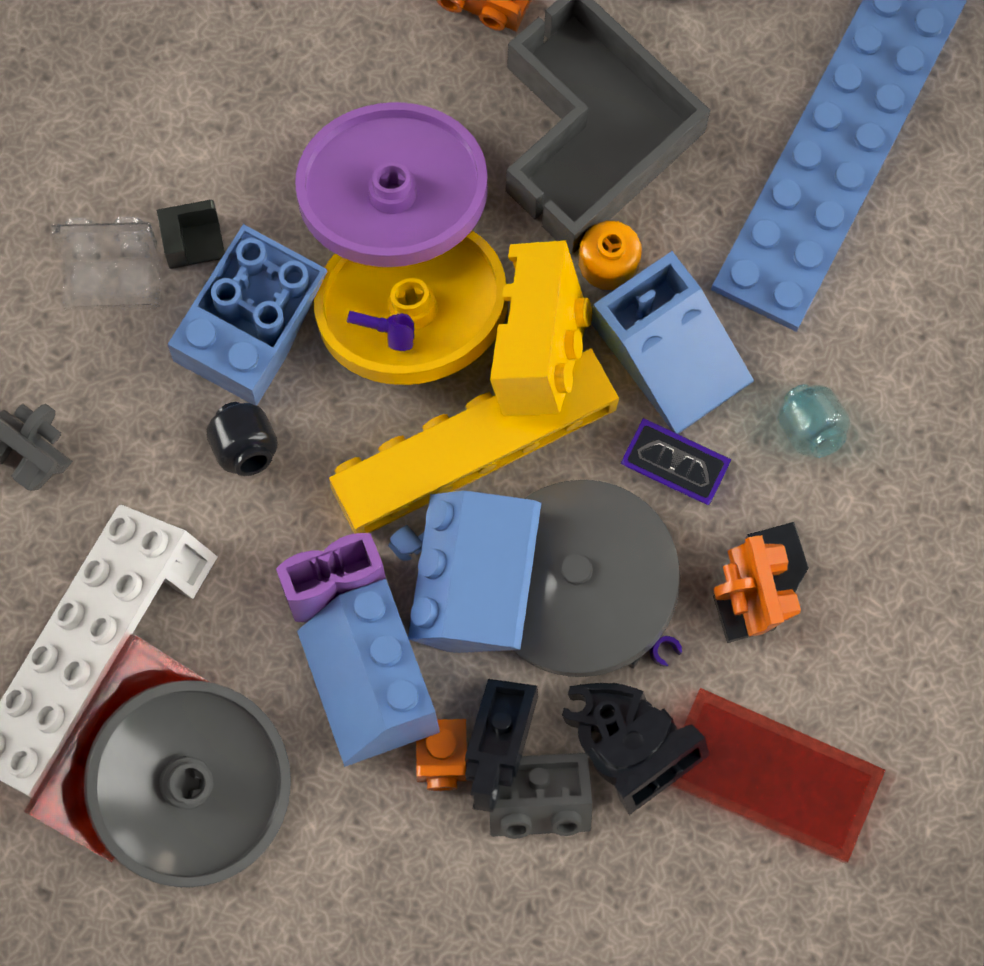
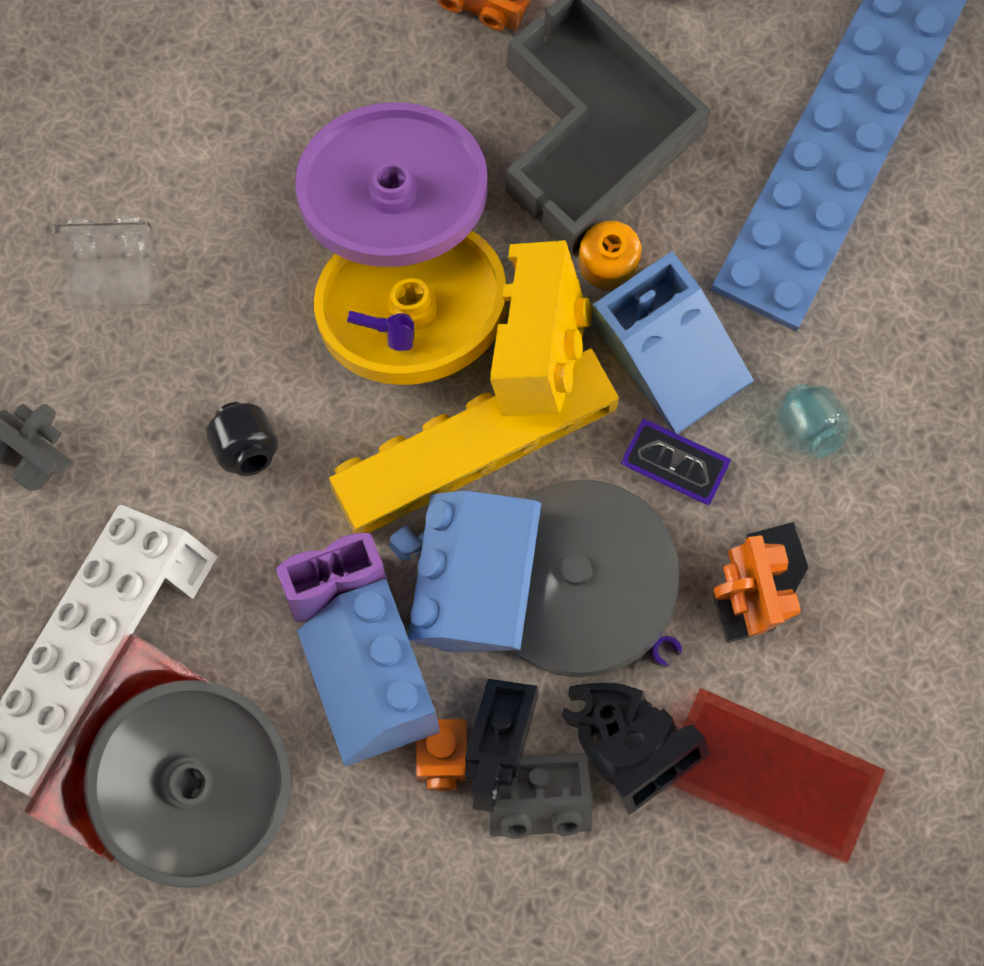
(190, 233): pearl dark grey panel -> none
(247, 315): medium blue slope -> none

